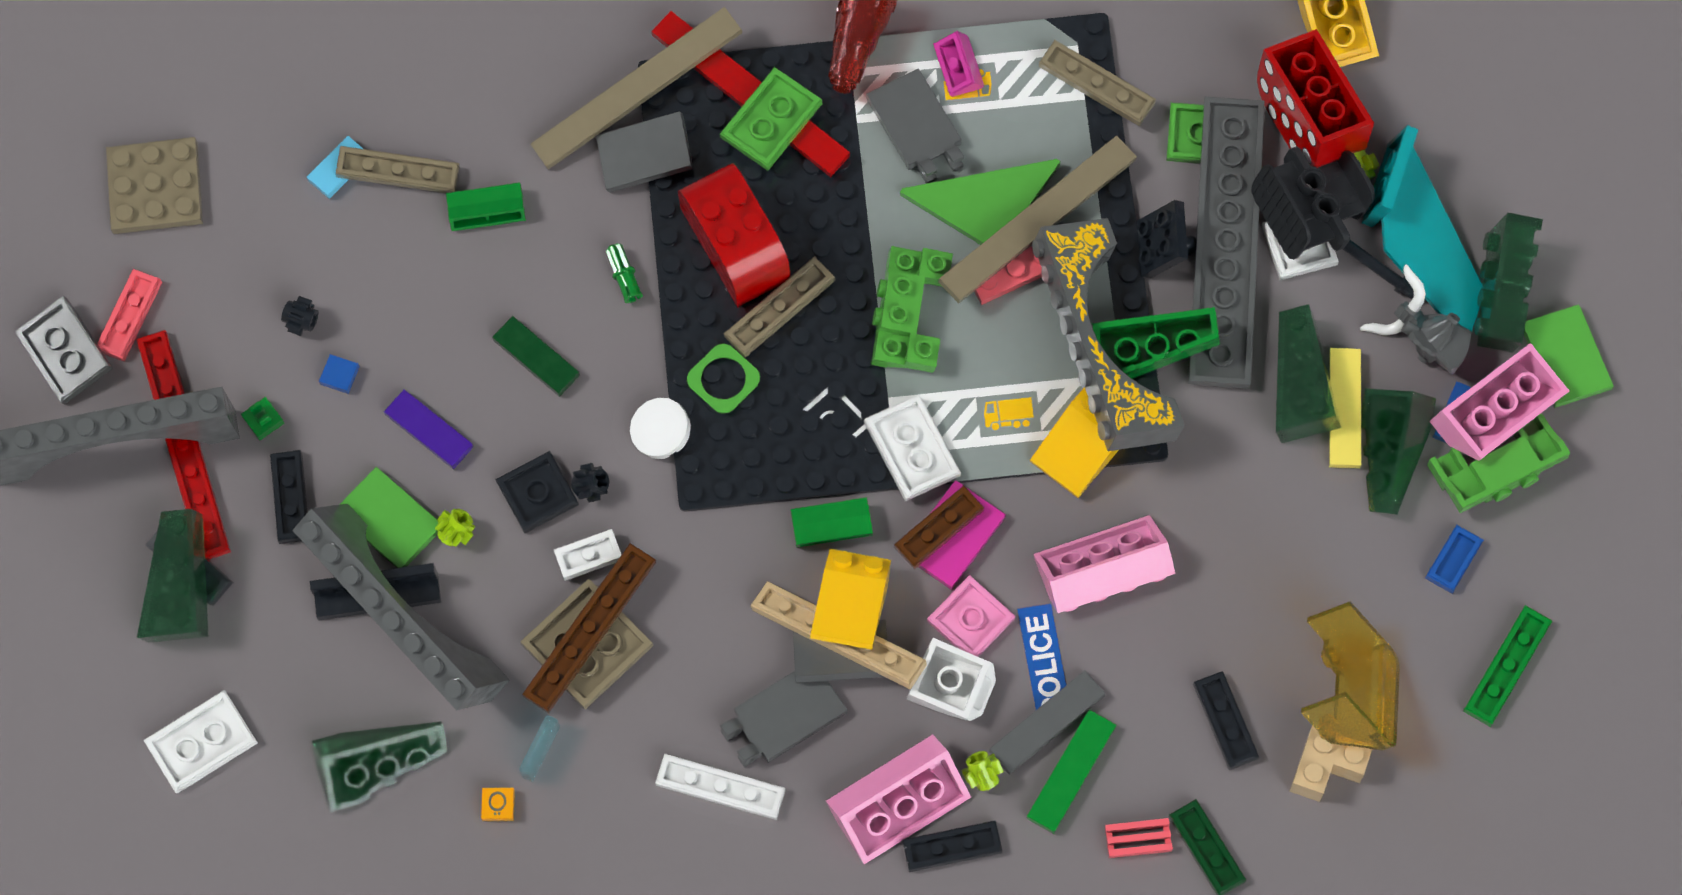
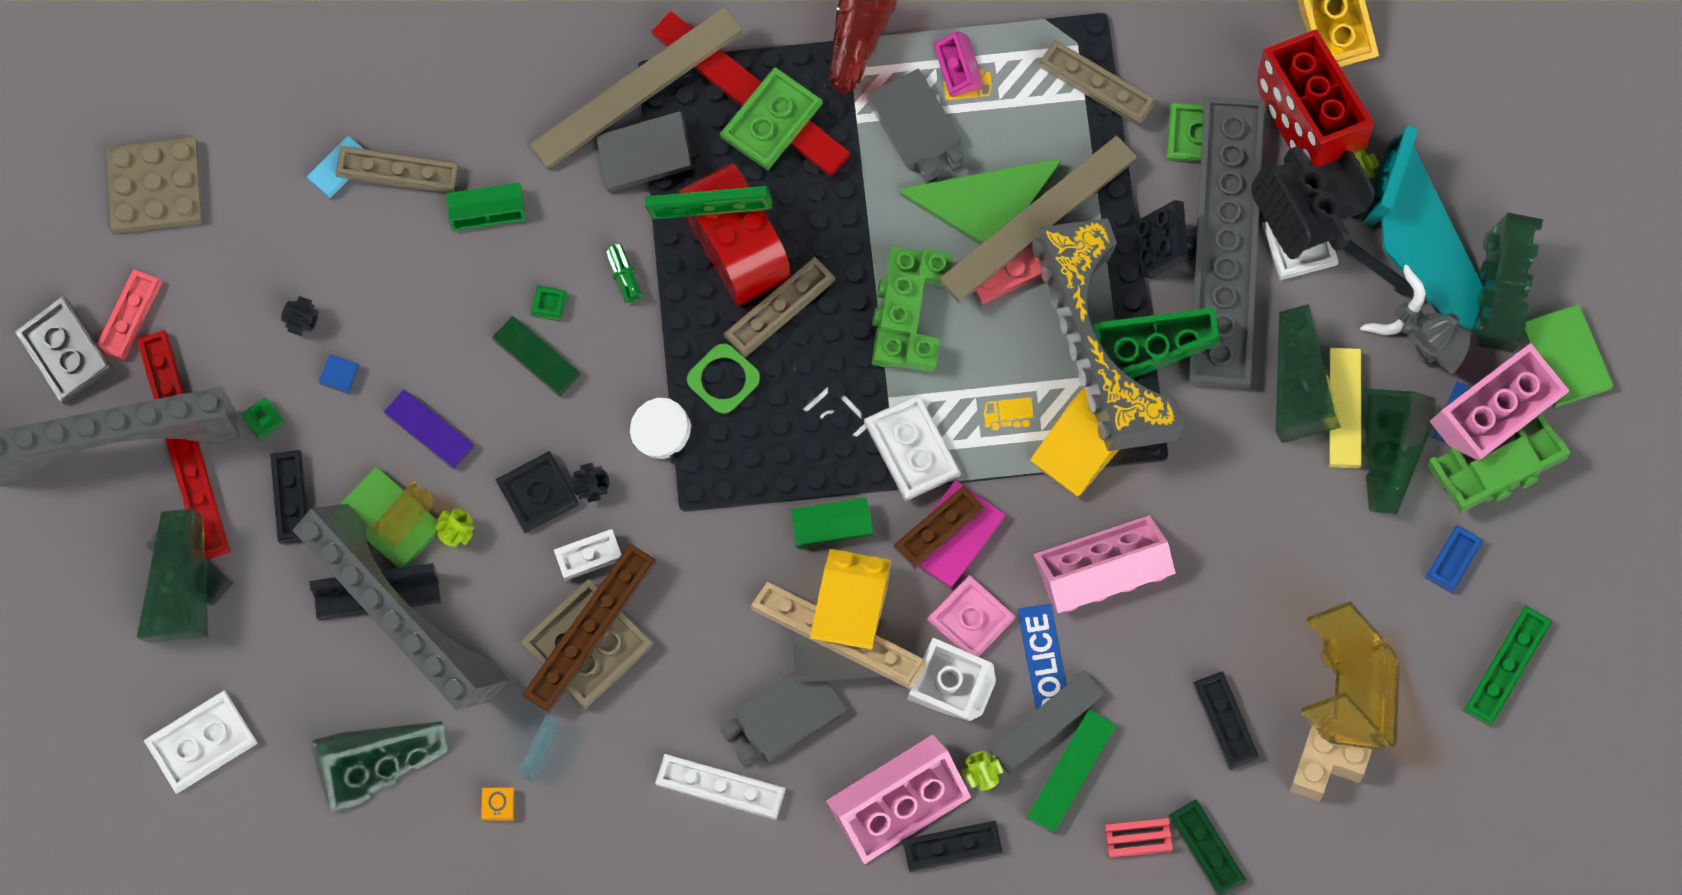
(403, 514): none -> clear yellow hinge
(549, 303): none -> green tile
(708, 202): none -> green tile

